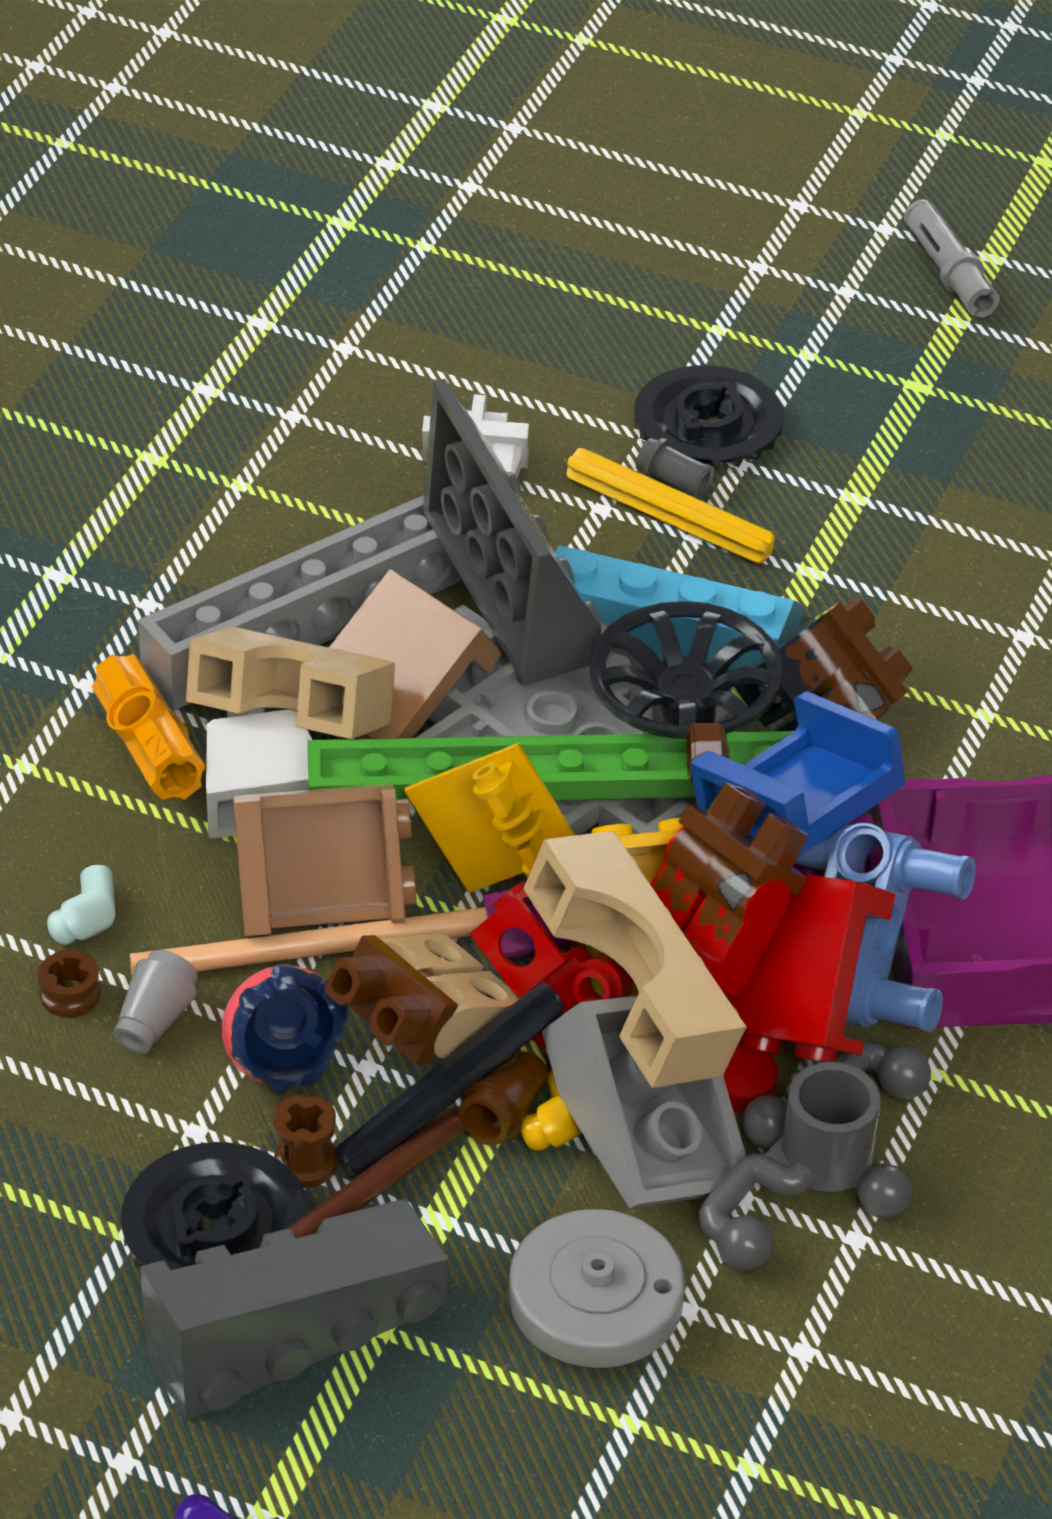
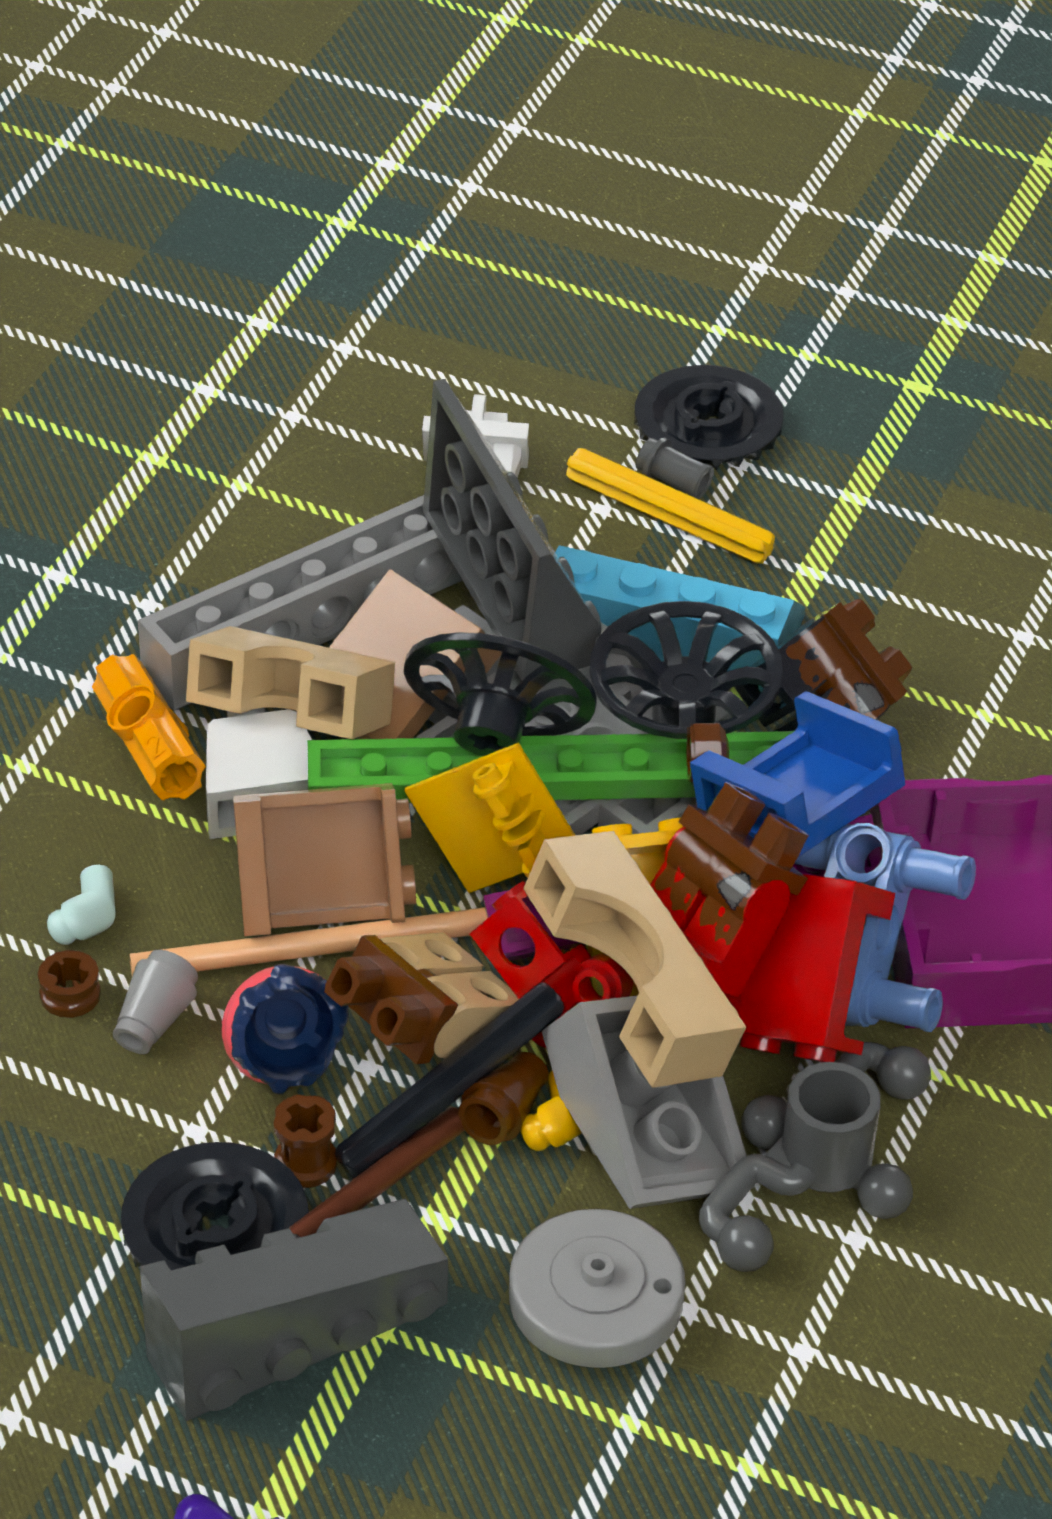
(494, 714): none -> black wheel
(749, 1075): red tile -> none
(959, 269): light grey pin -> none

